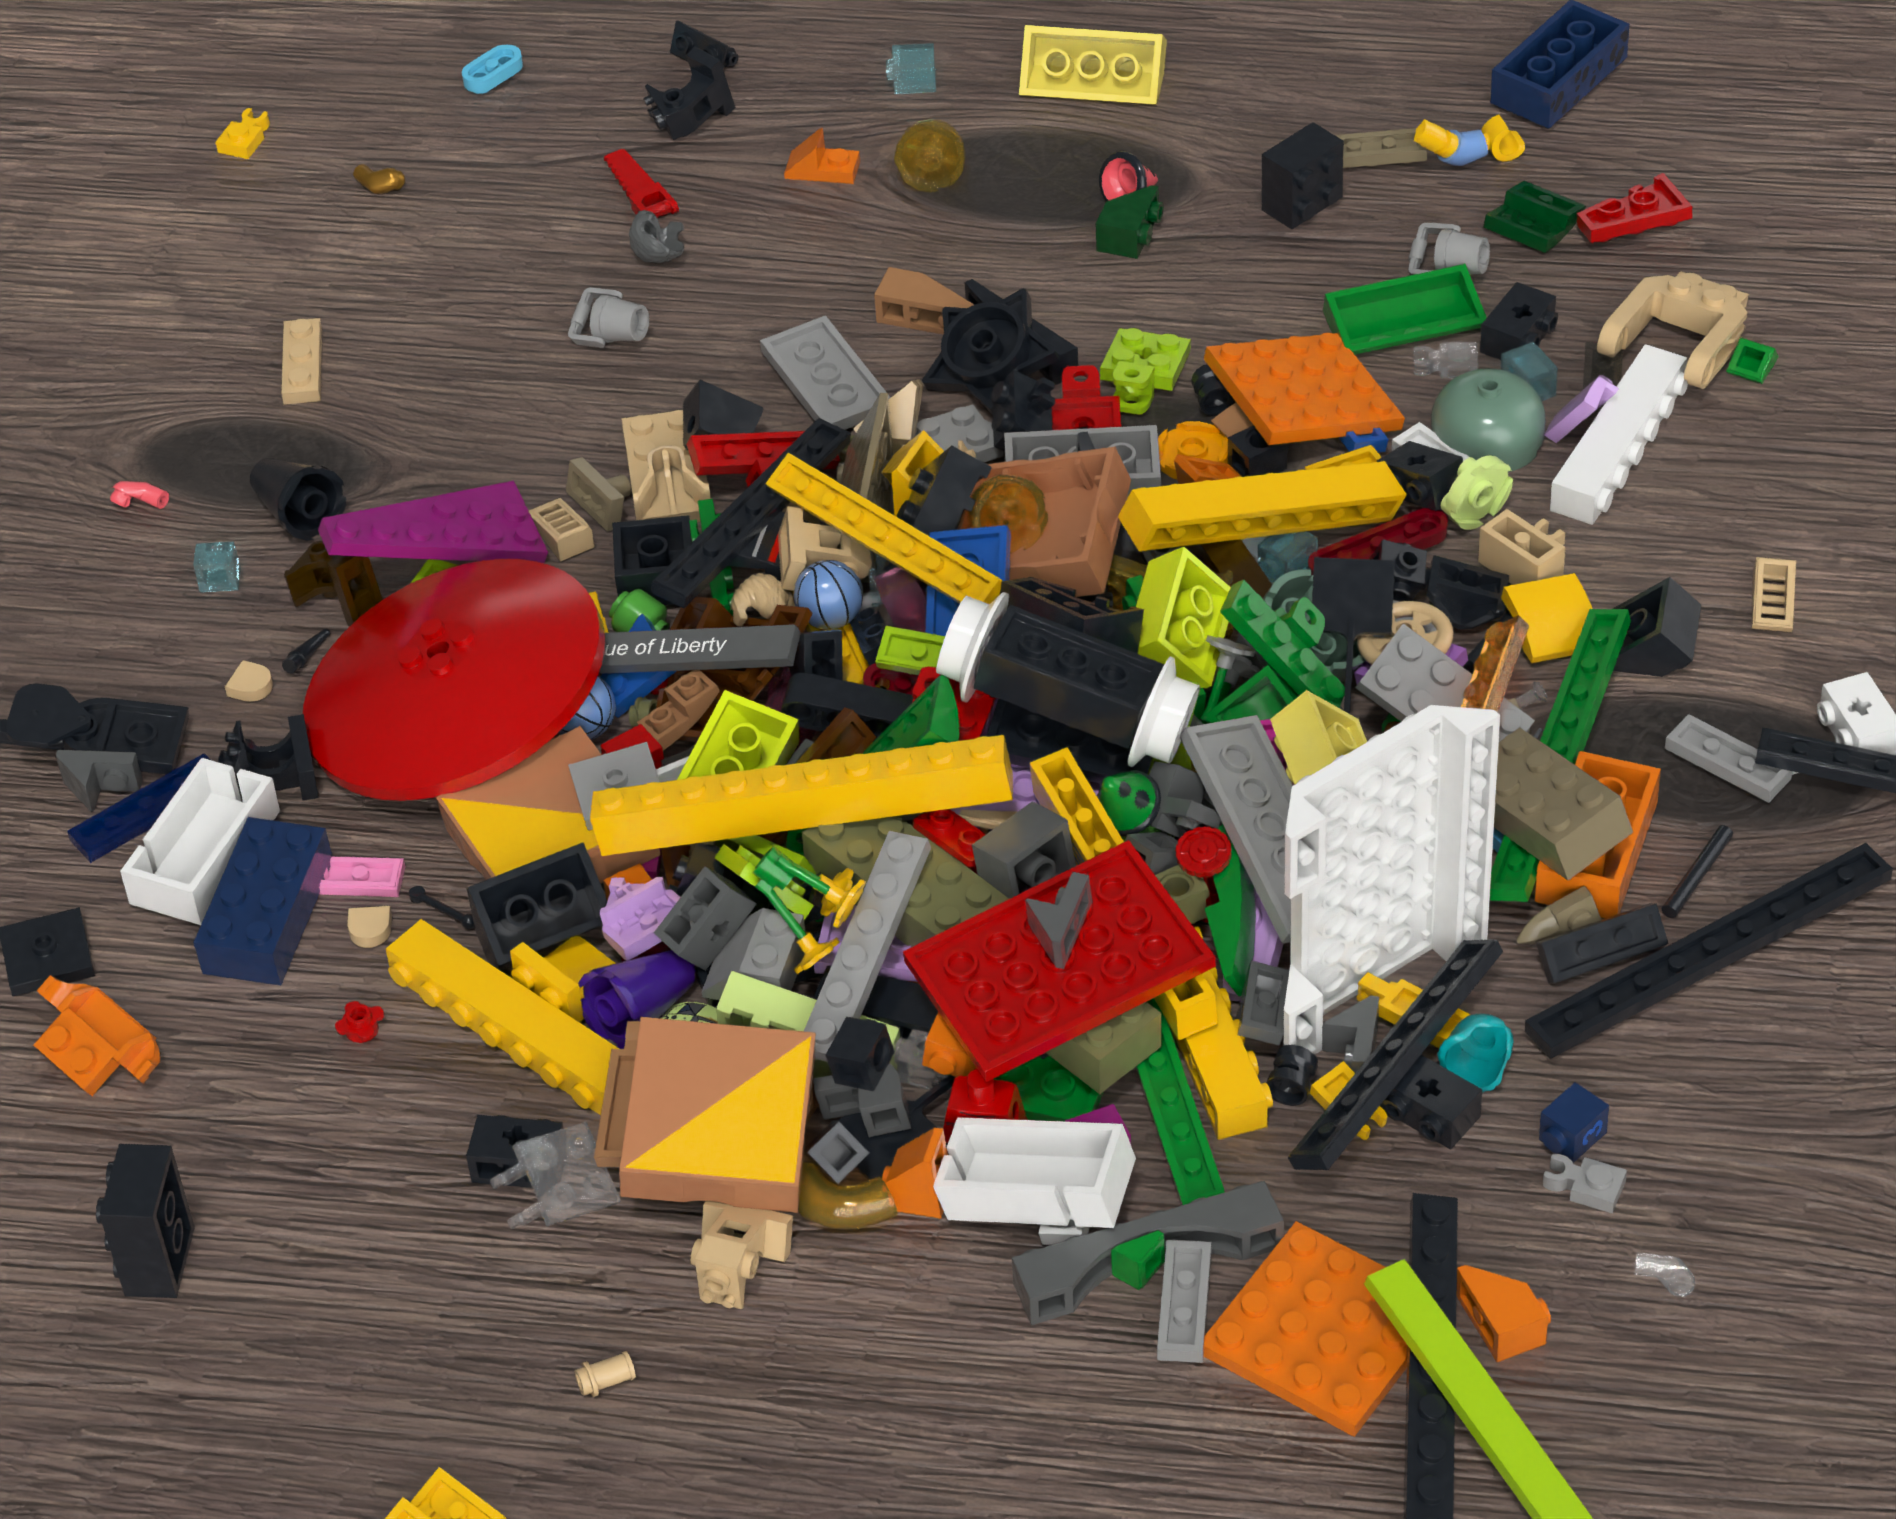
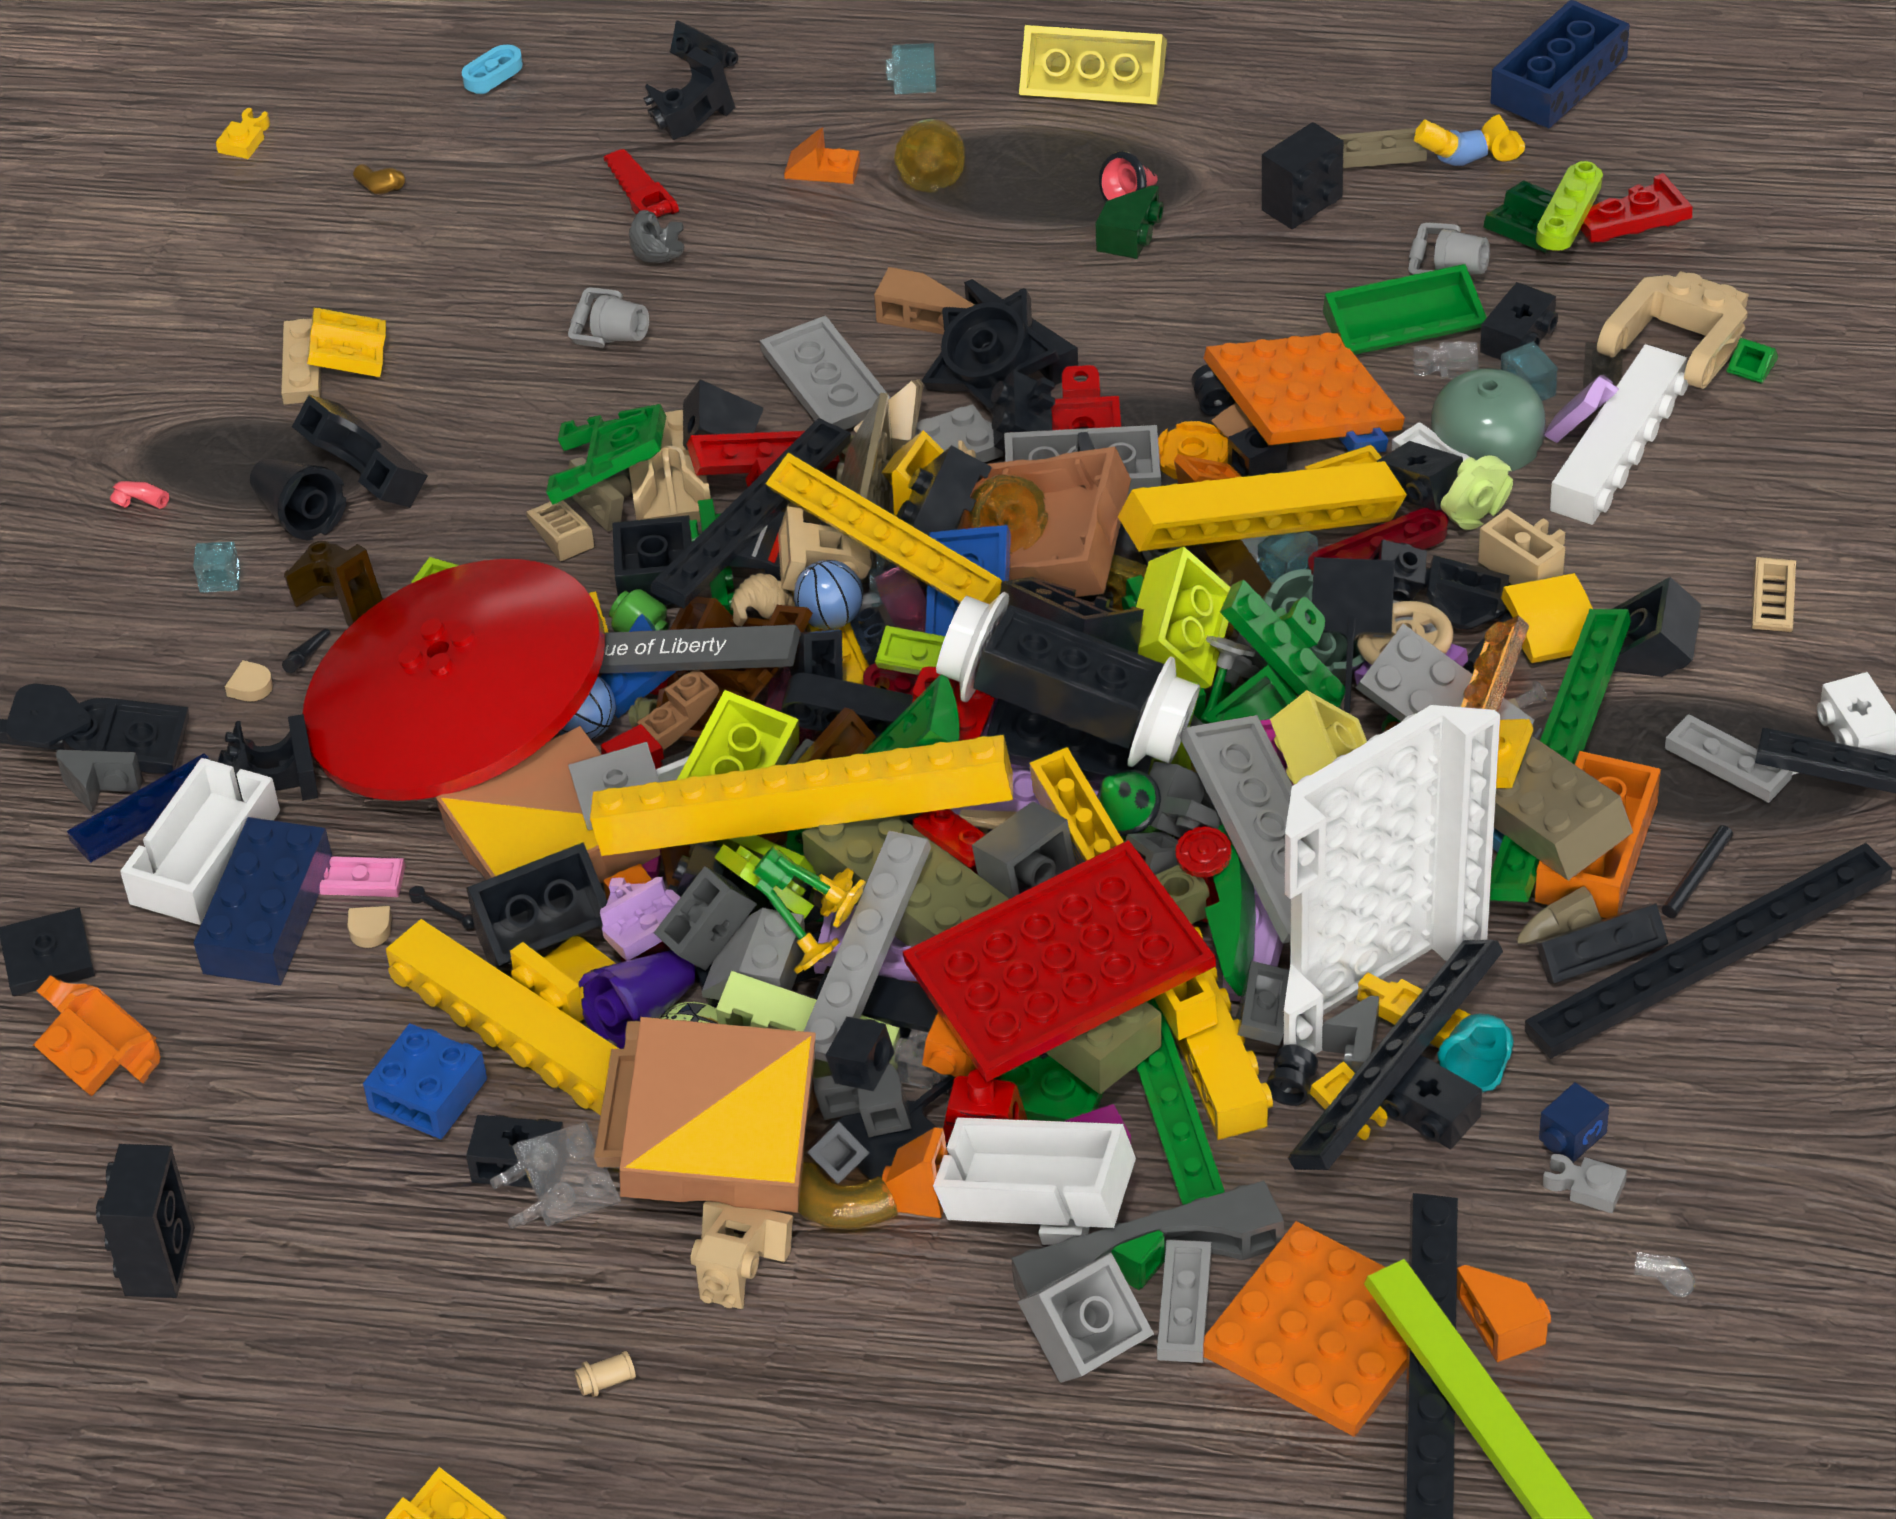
(346, 342): none -> yellow slope
(359, 1022): red plate -> none
(381, 466): none -> black arch
(425, 1080): none -> blue brick
(451, 526): magenta wing -> none
(612, 448): none -> green wing
(1061, 922): dark grey slope -> none
(1085, 1318): none -> light grey slope
(1143, 362): lime plate -> none
(1513, 742): none -> yellow plate
(1569, 206): none -> lime plate

